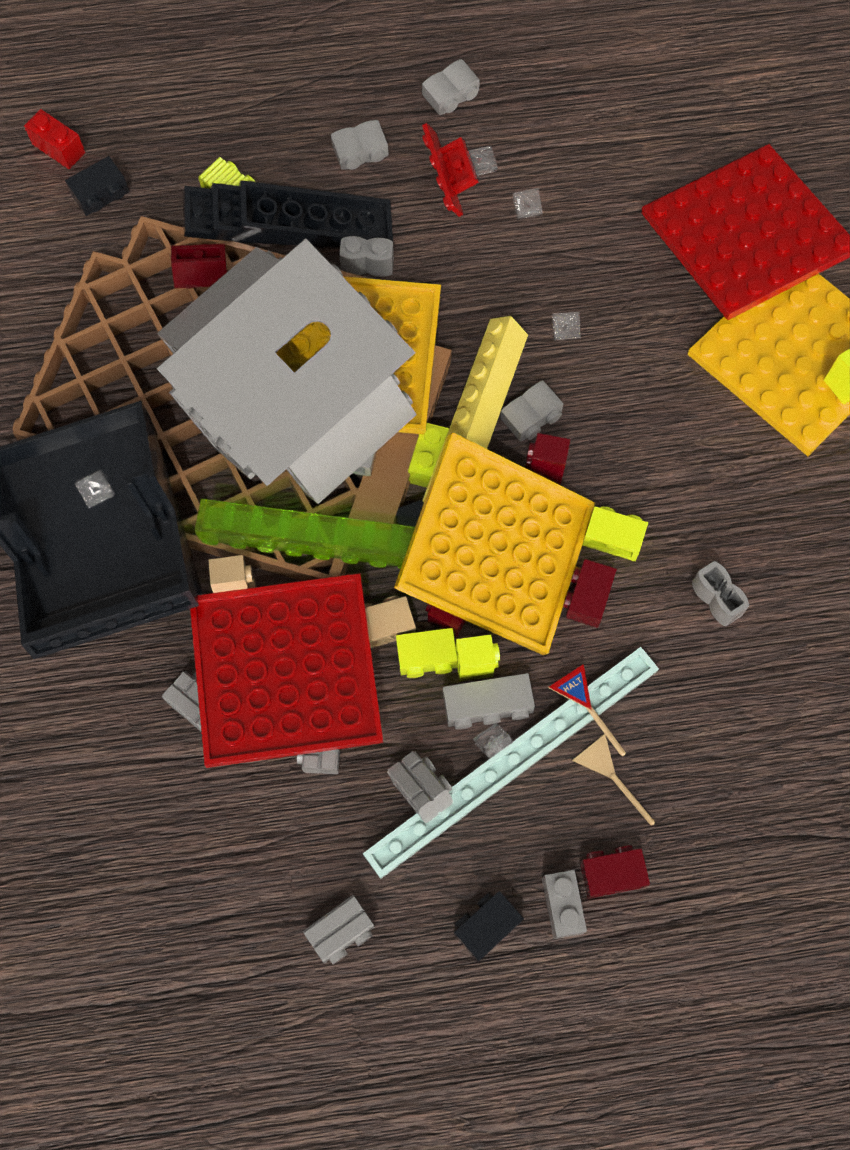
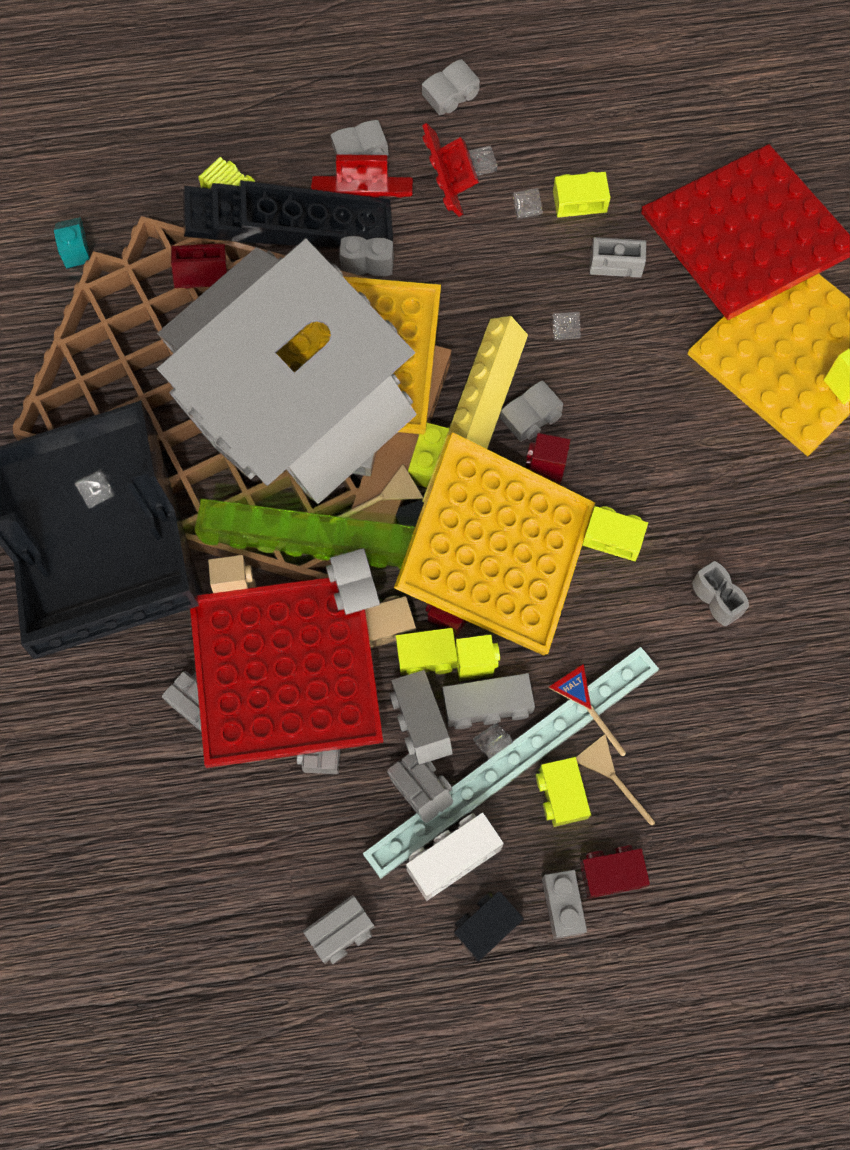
(54, 139): red brick -> none
(71, 242): none -> teal slope
(97, 186): black brick -> none
(353, 582): none -> light grey brick
(363, 177): none -> red bracket
(398, 488): none -> tan piece
(420, 717): none -> light grey brick
(453, 855): none -> white brick
(563, 792): none -> neon yellow brick
(581, 194): none -> neon yellow brick
(590, 593): dark red brick -> none
(617, 257): none -> light grey brick

